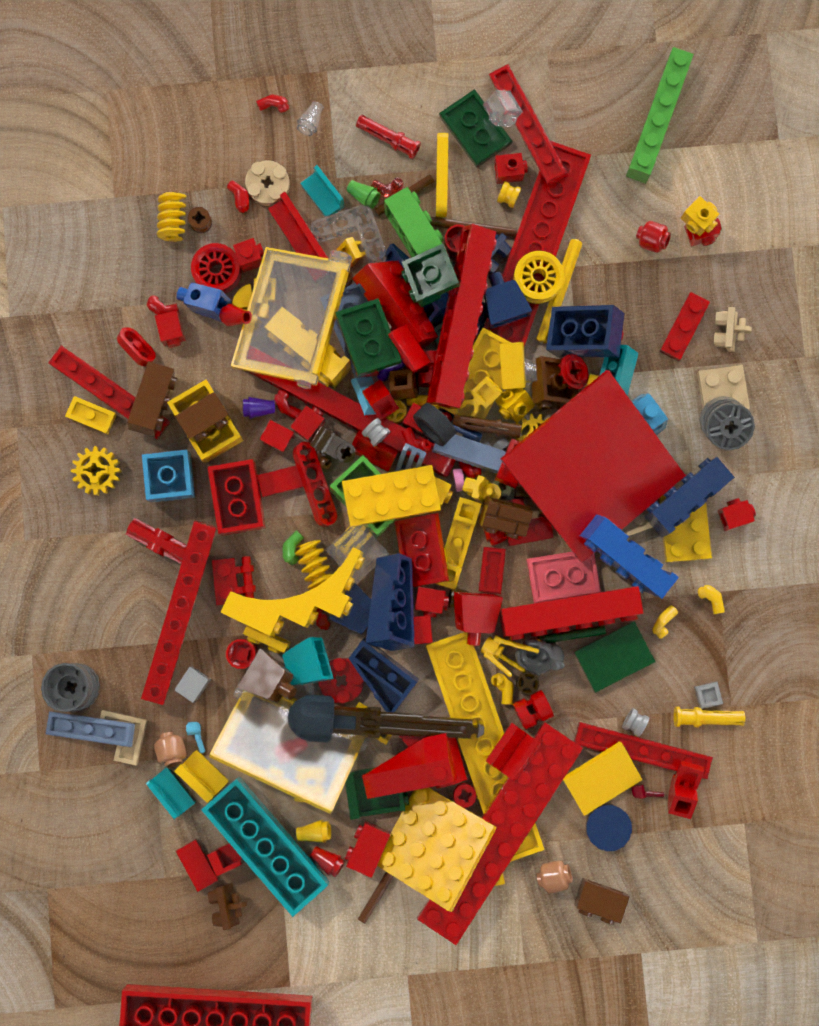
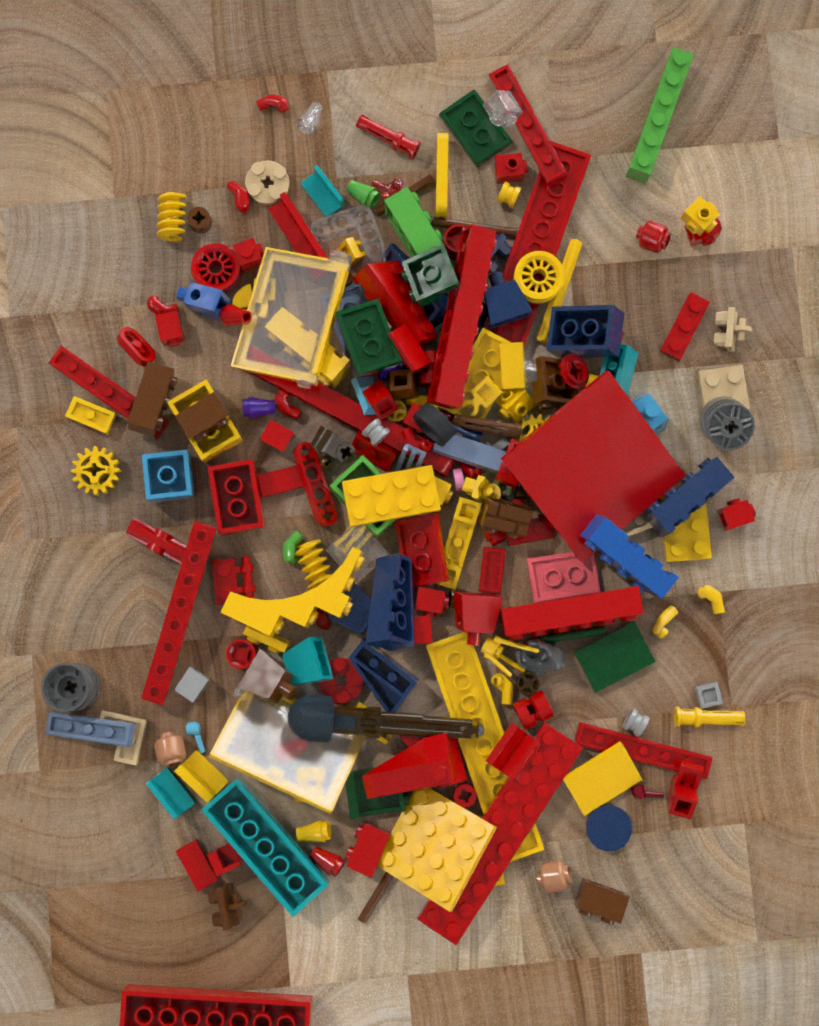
(308, 423): red brick -> none

